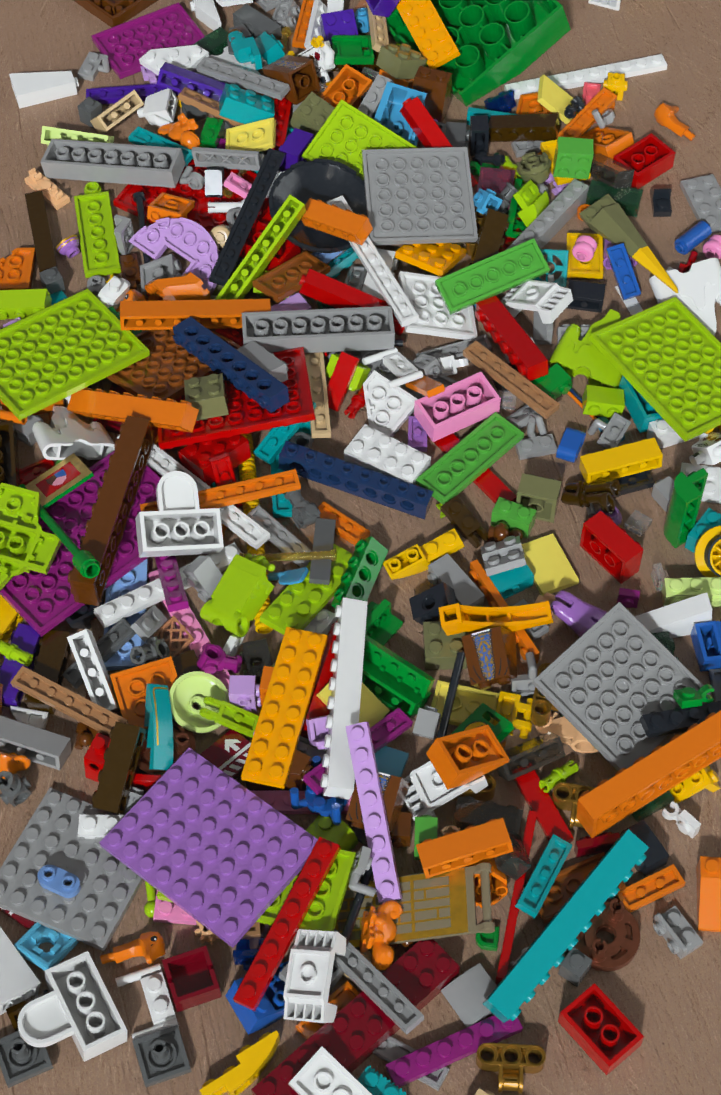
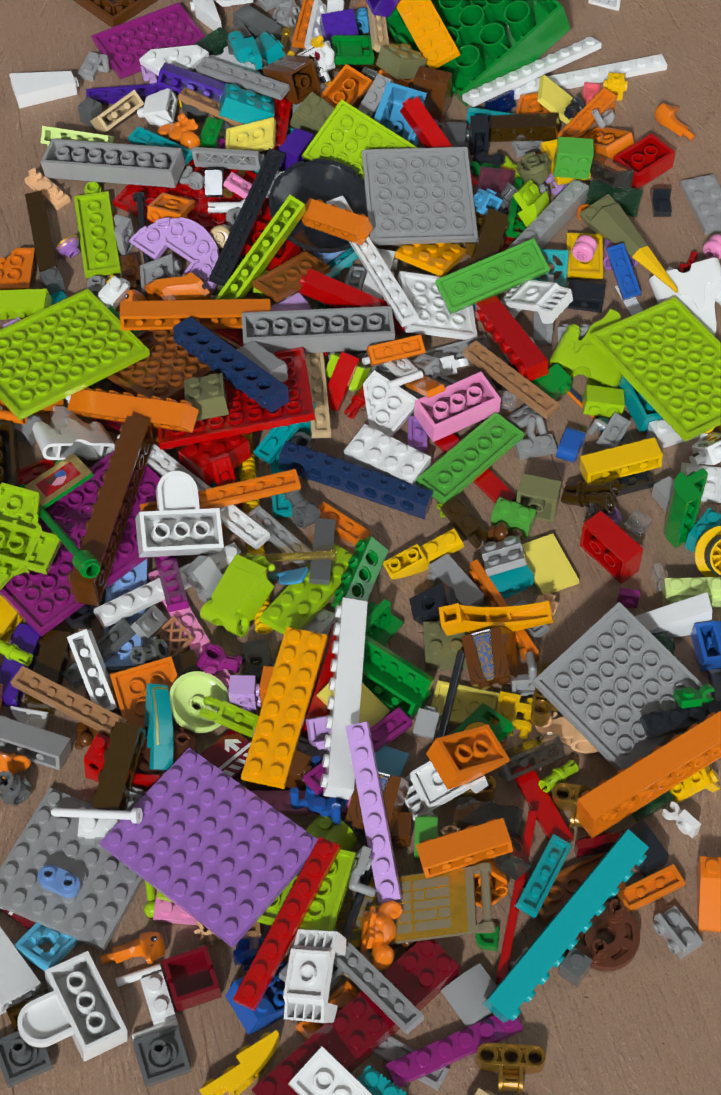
(135, 815): none -> white bar
(233, 644): white tile -> none
(396, 350): none -> orange plate
(531, 71): none -> white plate
(575, 612): medium lavender piece -> none
(600, 1029): red brick -> none
(693, 237): blue brick -> none

